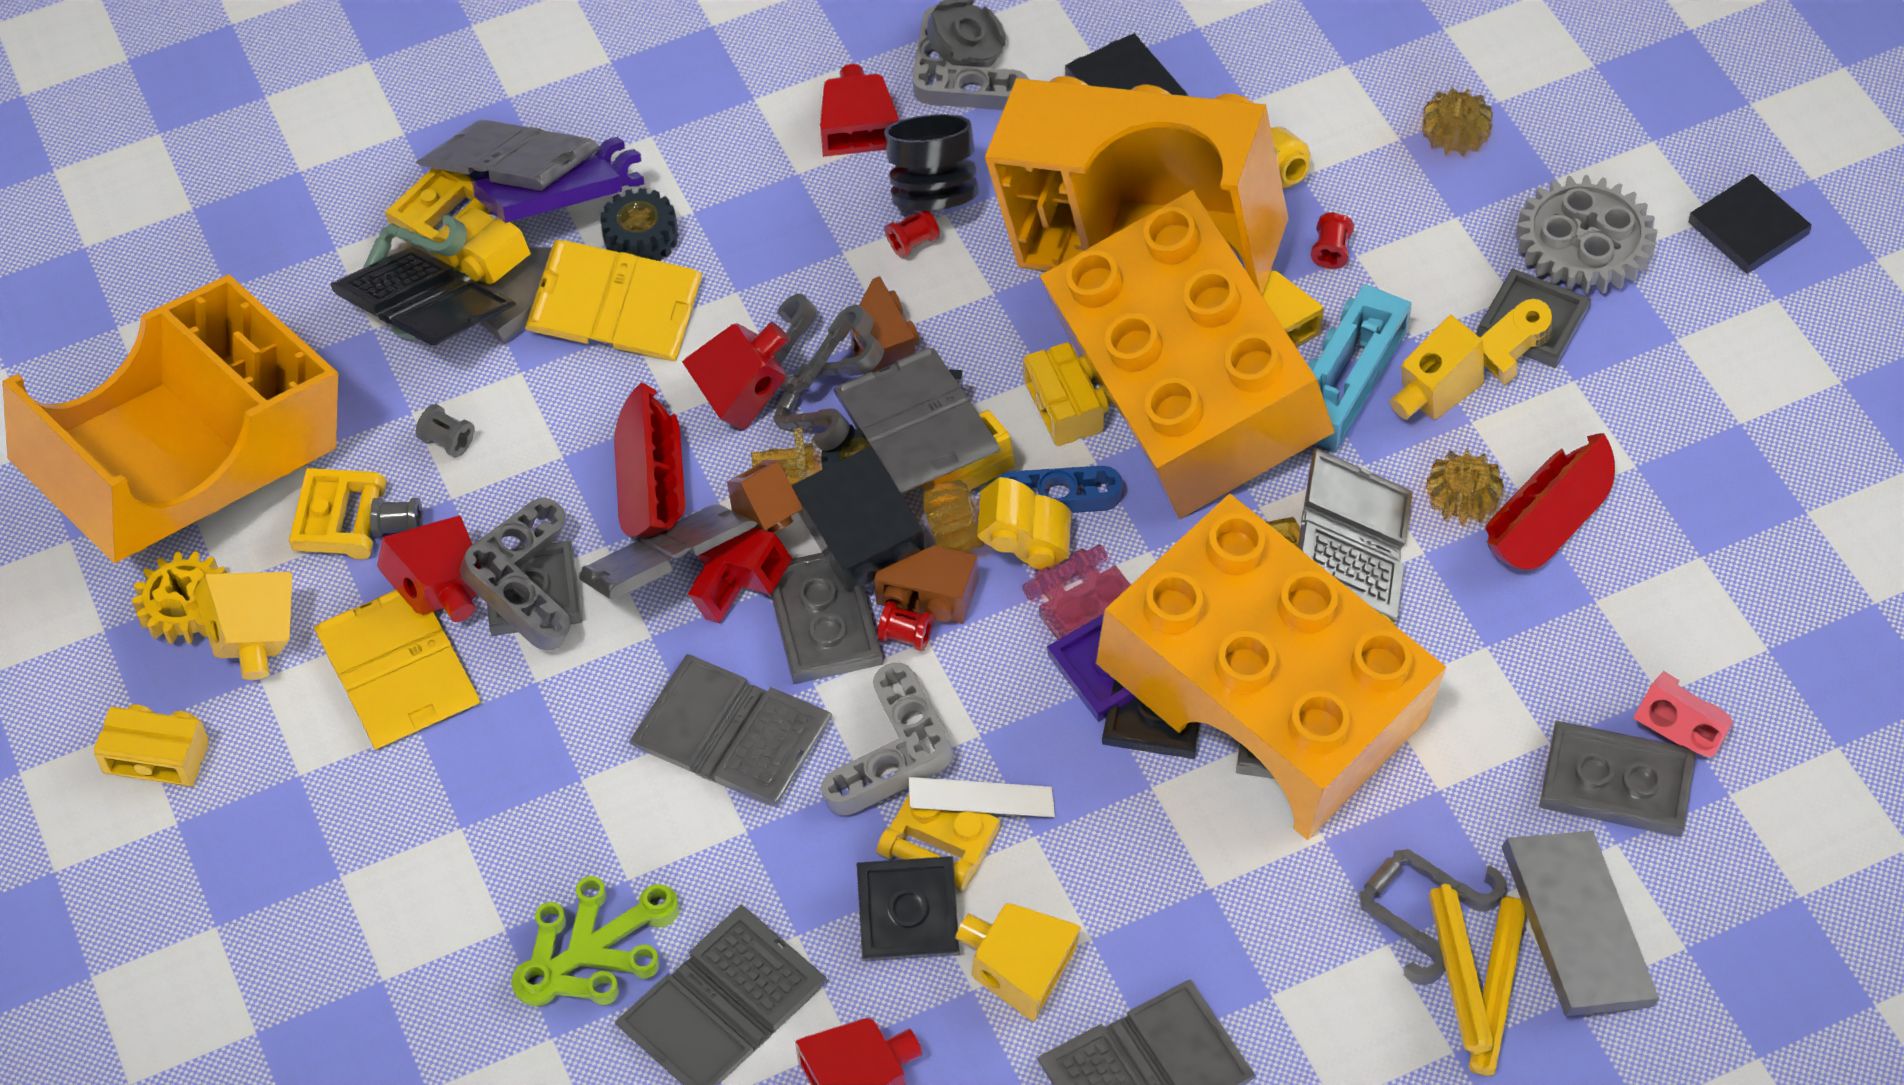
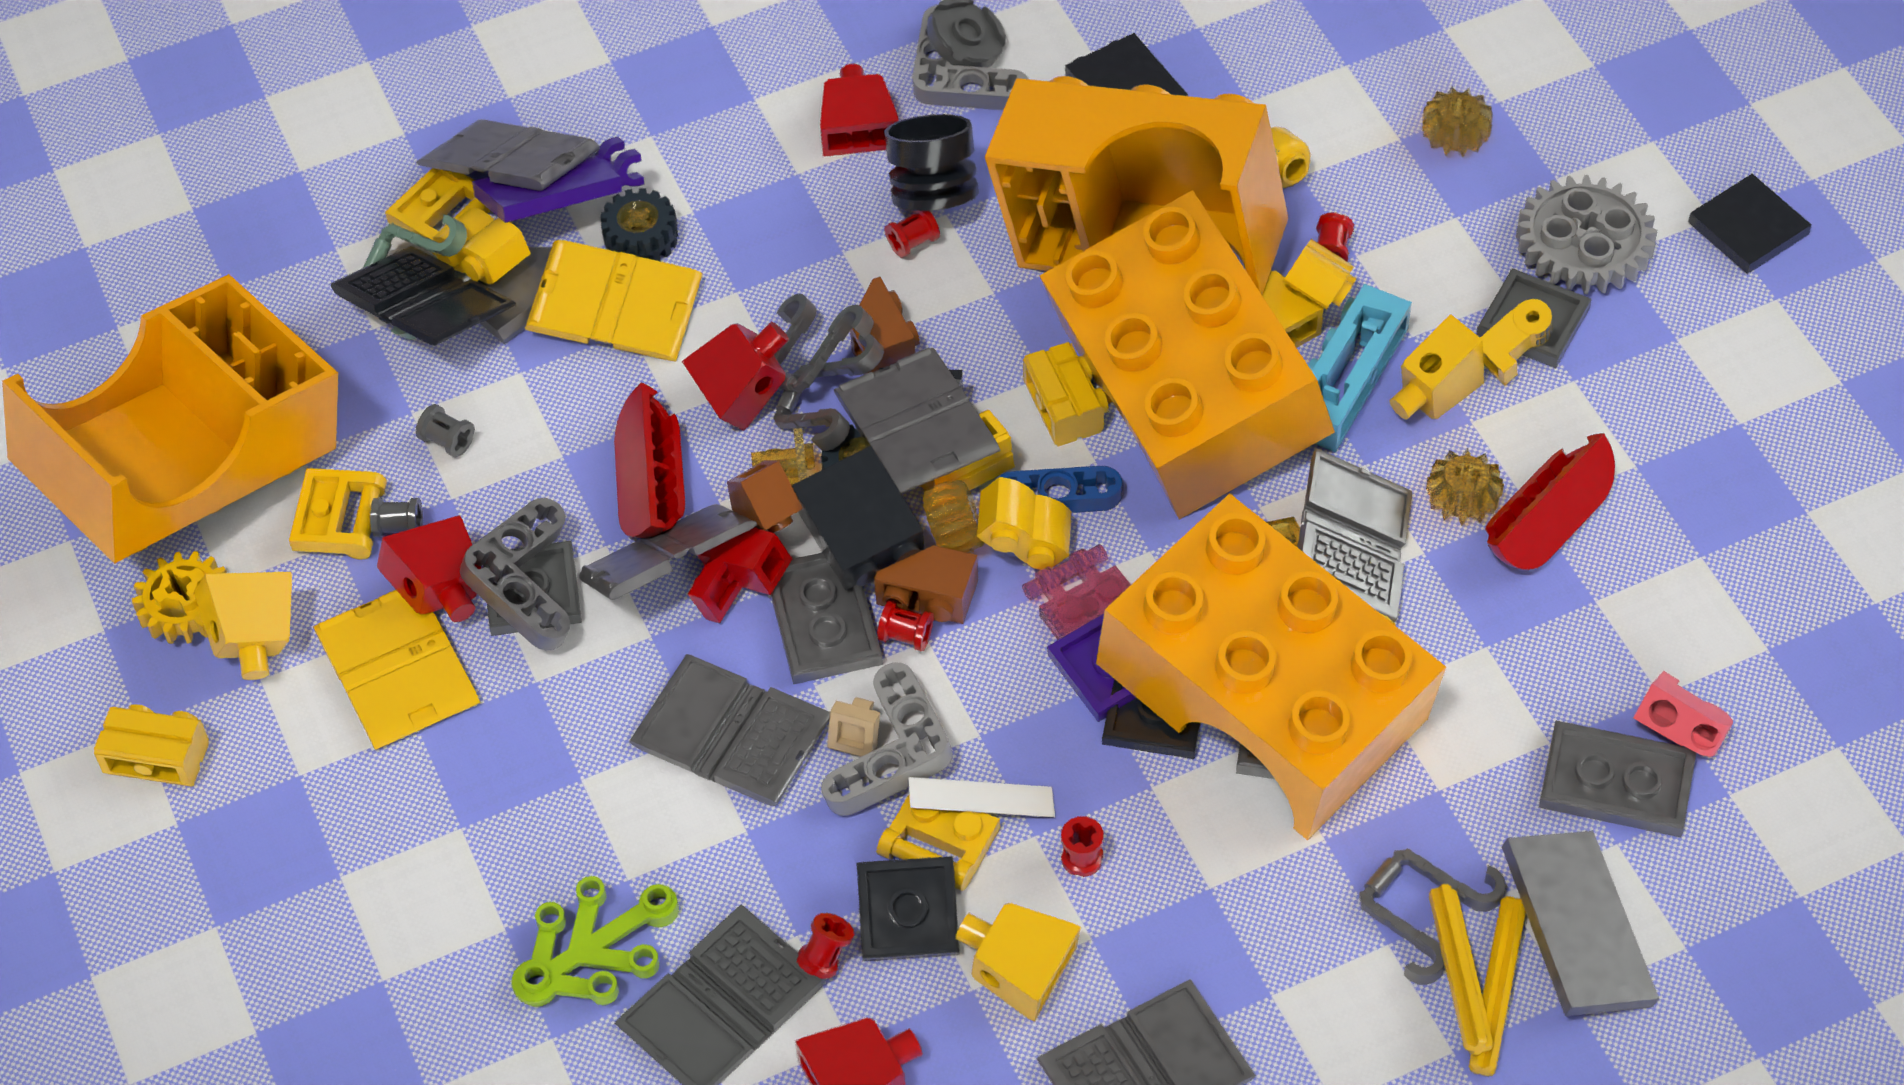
(822, 951): none -> red bush
(853, 727): none -> tan tile
(1082, 846): none -> red bush
(1321, 275): none -> yellow brick

